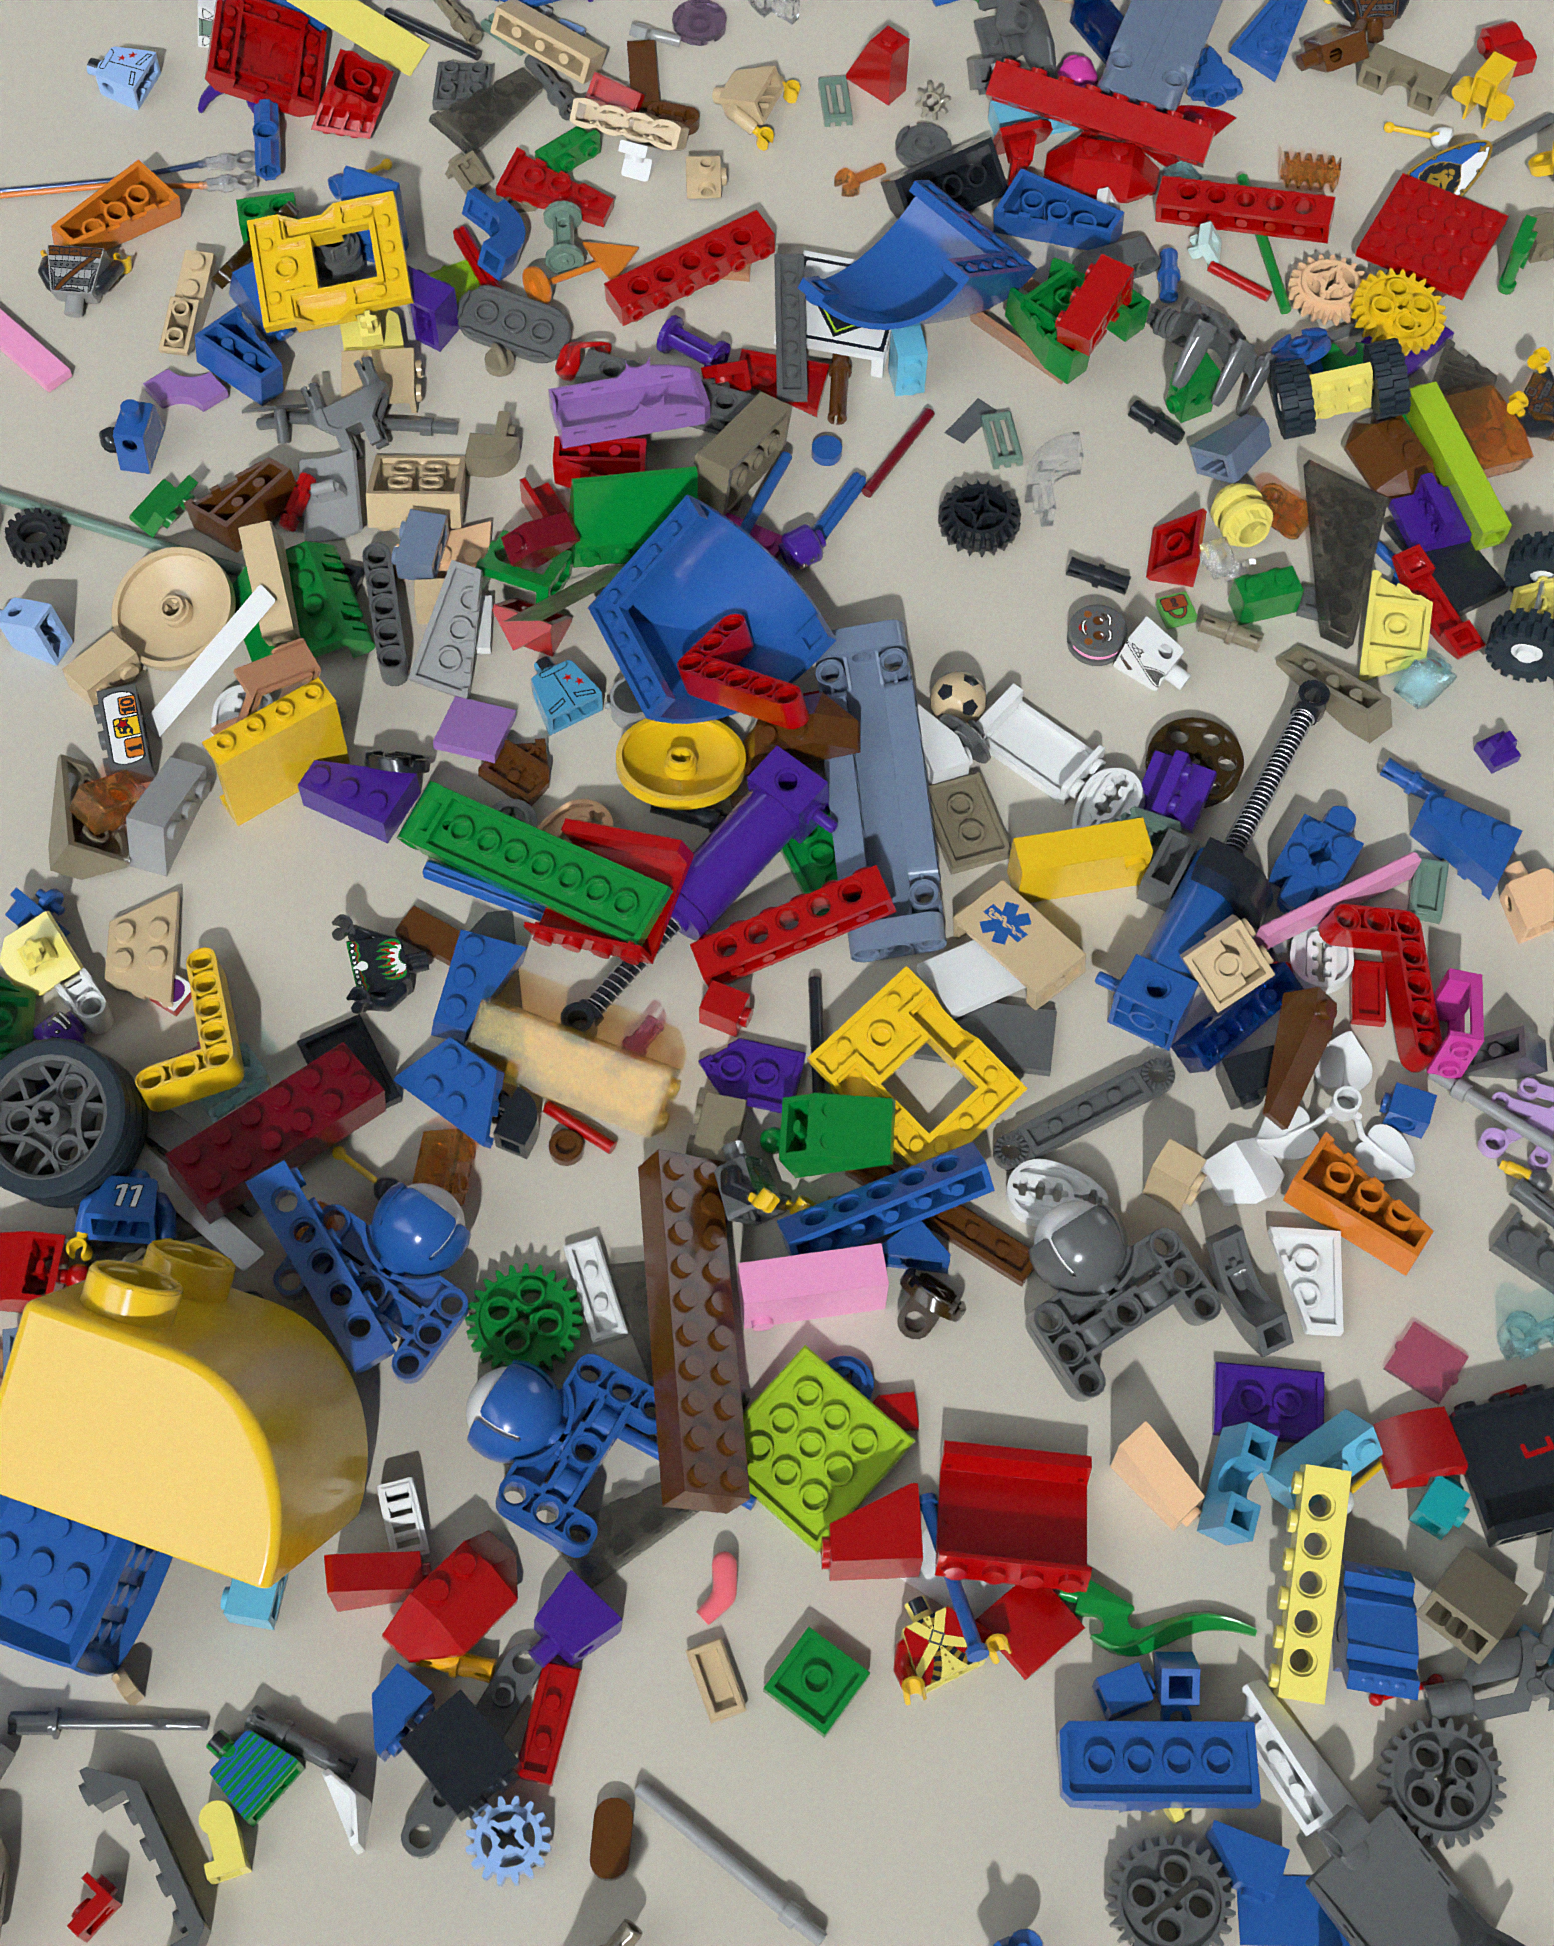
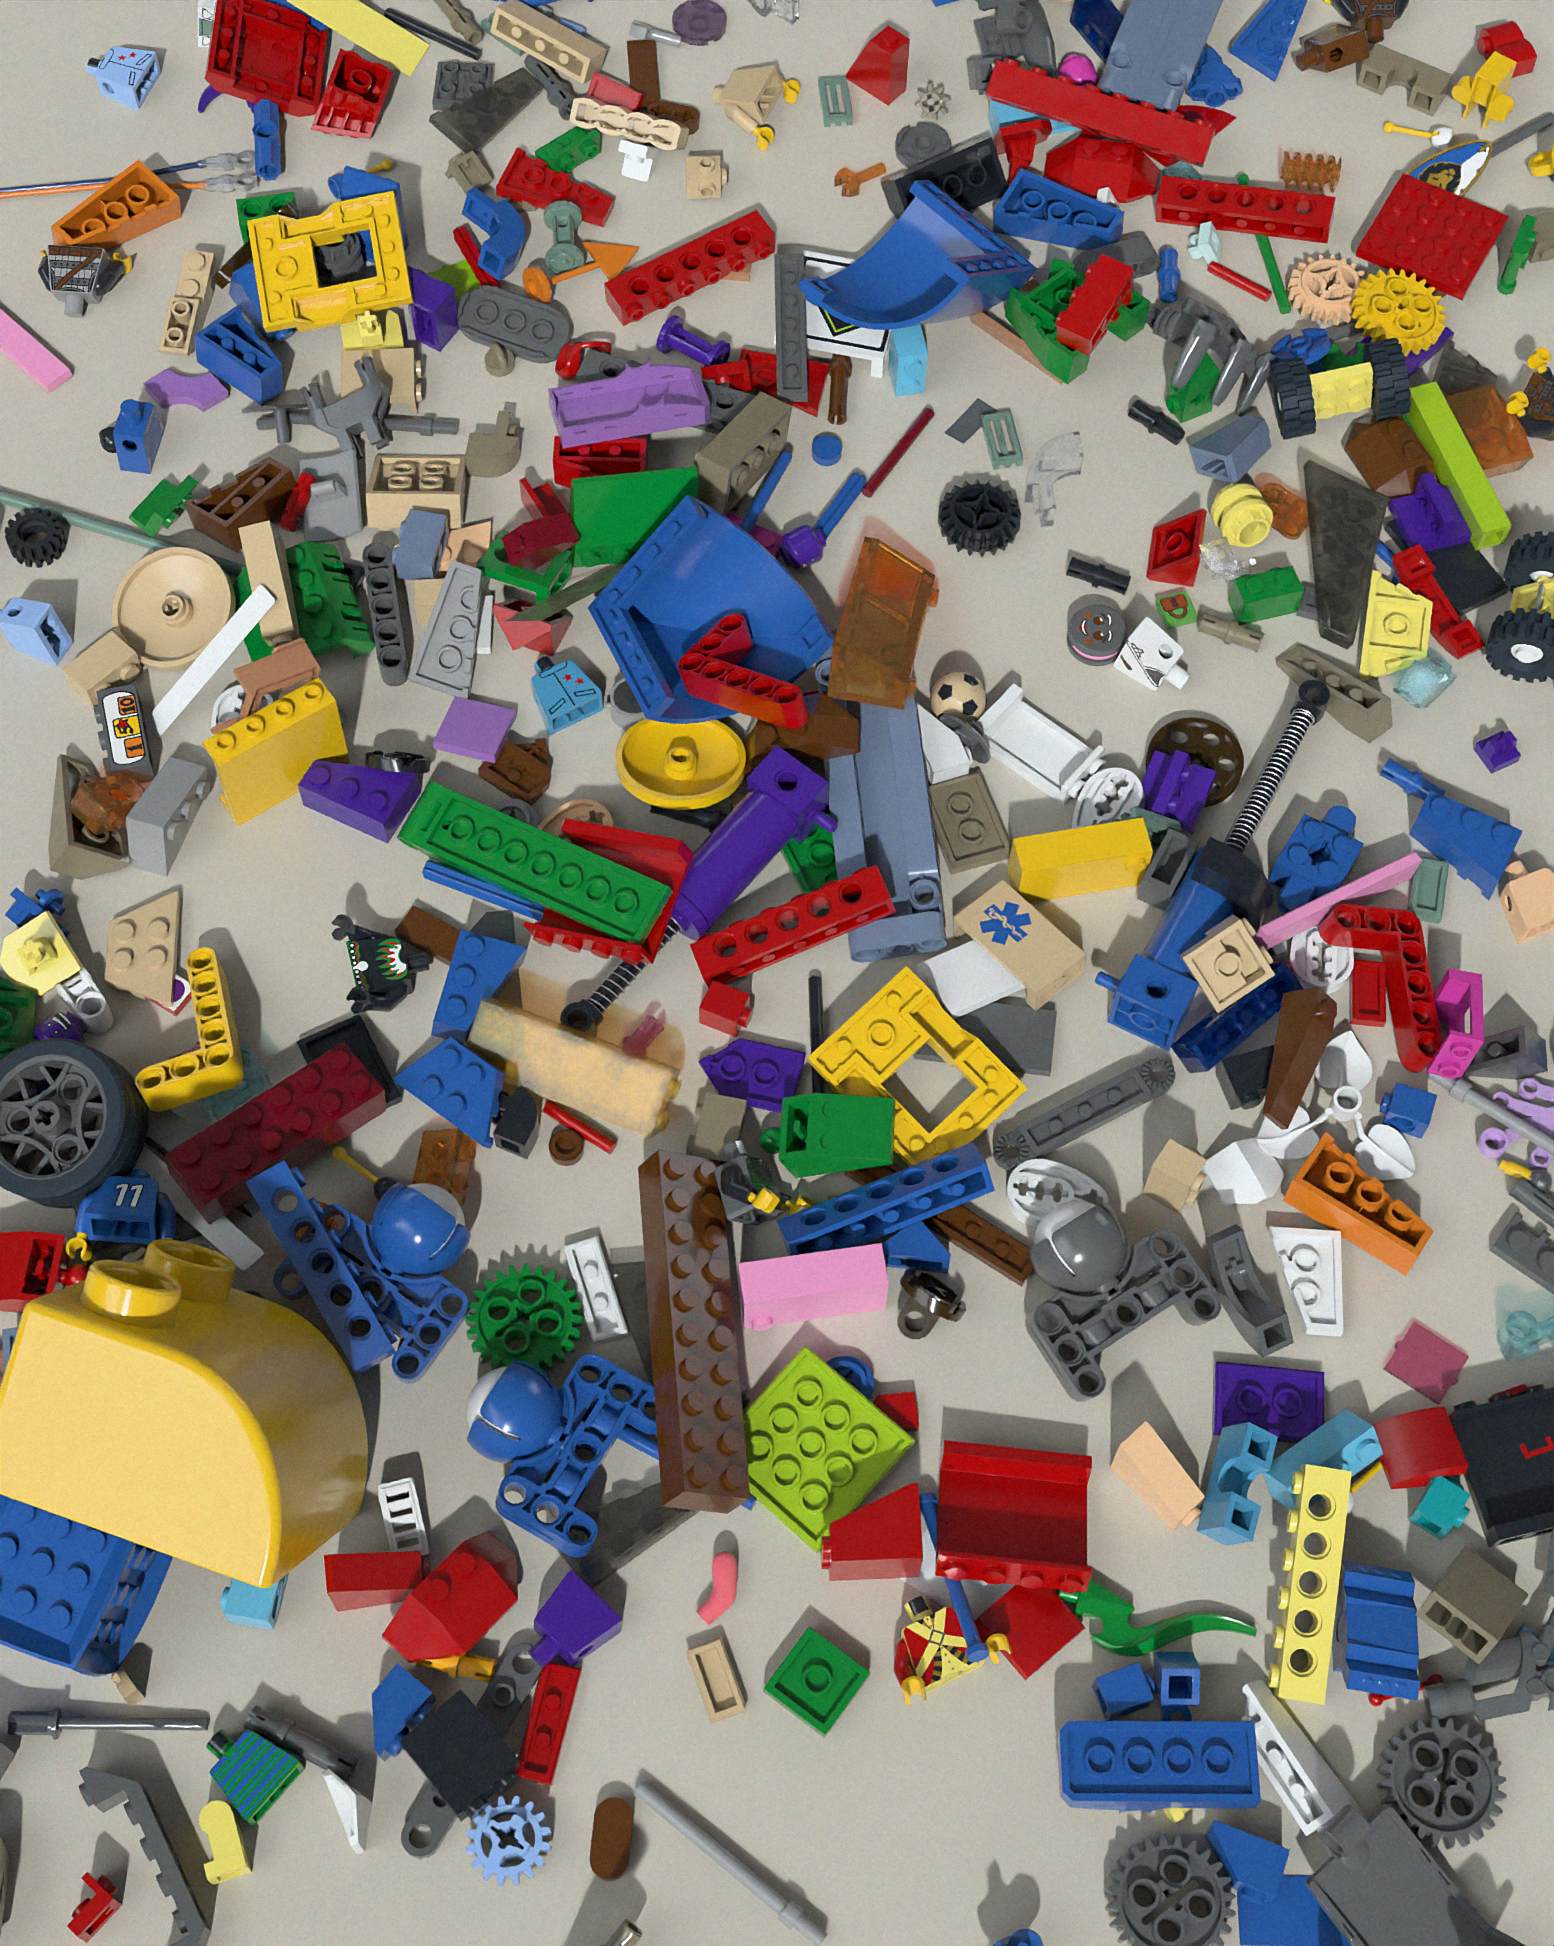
(881, 628): none -> clear orange windscreen

